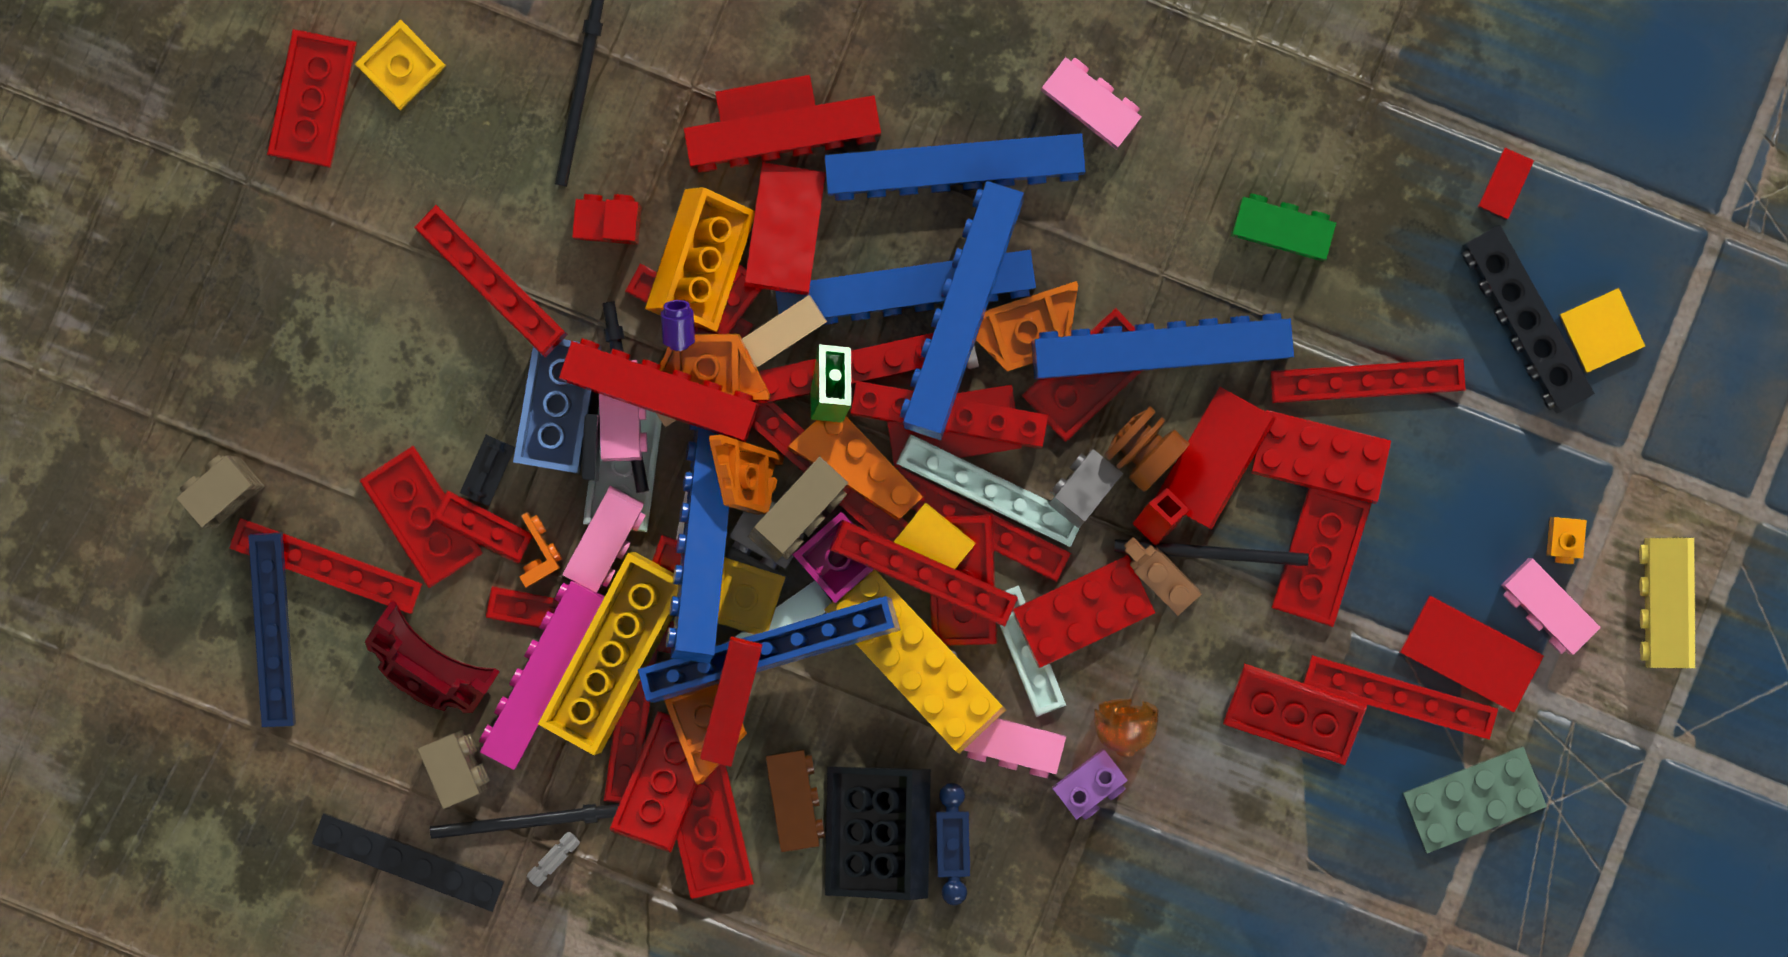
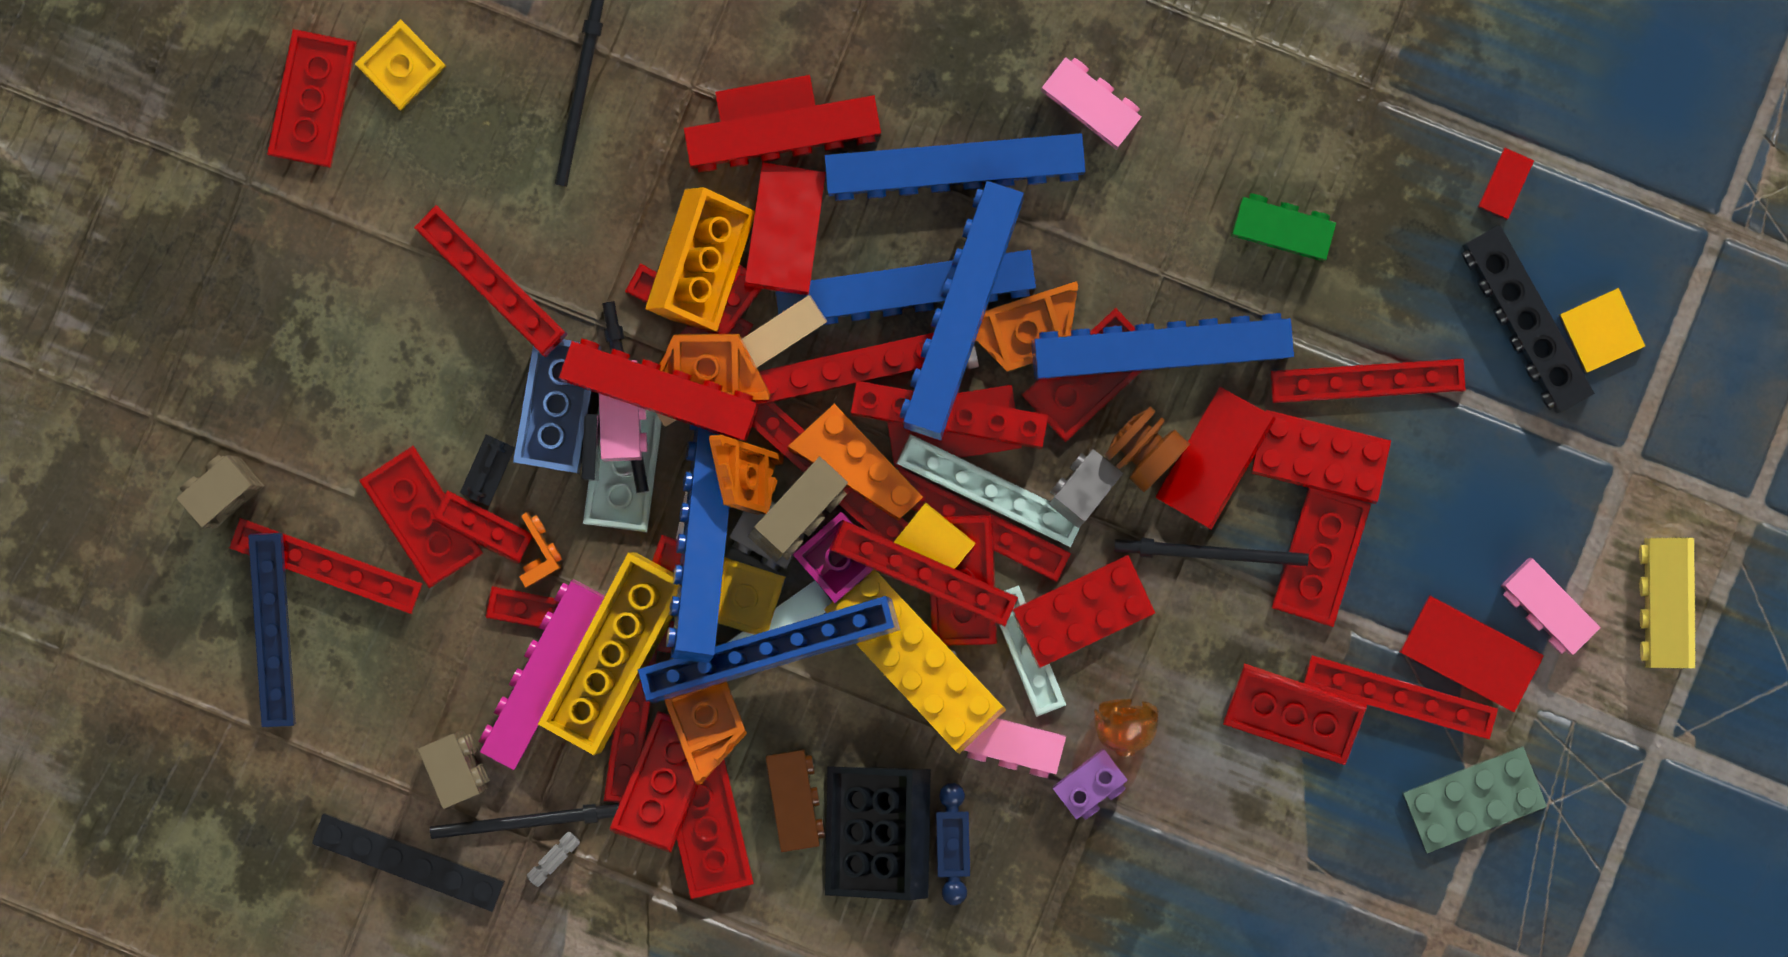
(422, 669): dark red windscreen -> none
(605, 540): bright pink brick -> none
(607, 220): red brick -> none
(677, 325): dark purple brick -> none
(731, 701): red tile -> none
(831, 384): green slope -> none
(1160, 516): red brick -> none
(1162, 576): medium nougat hinge -> none
(1566, 539): light orange brick -> none

